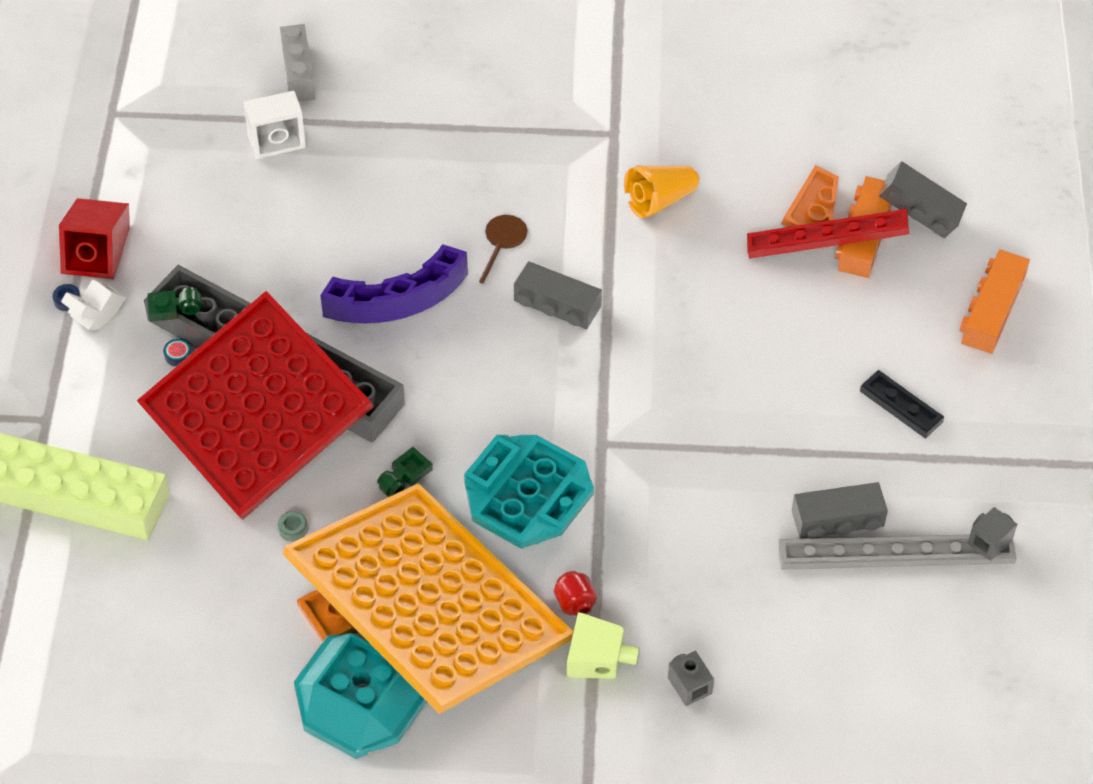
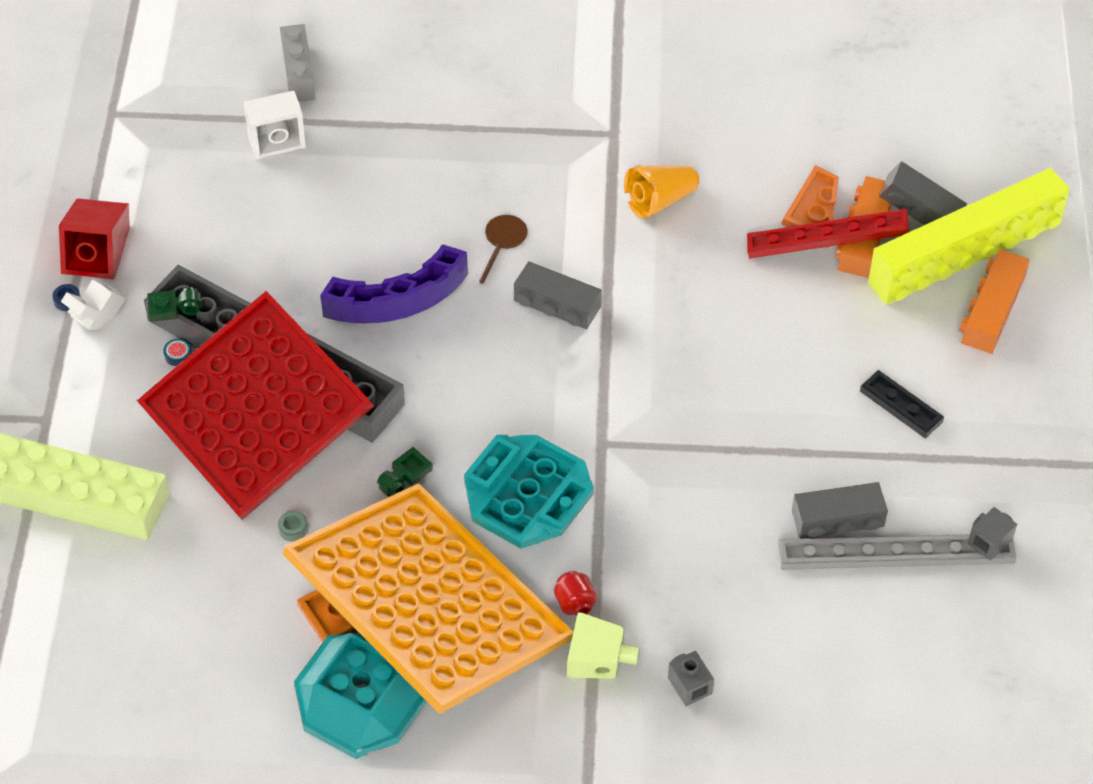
(968, 236): none -> neon yellow brick

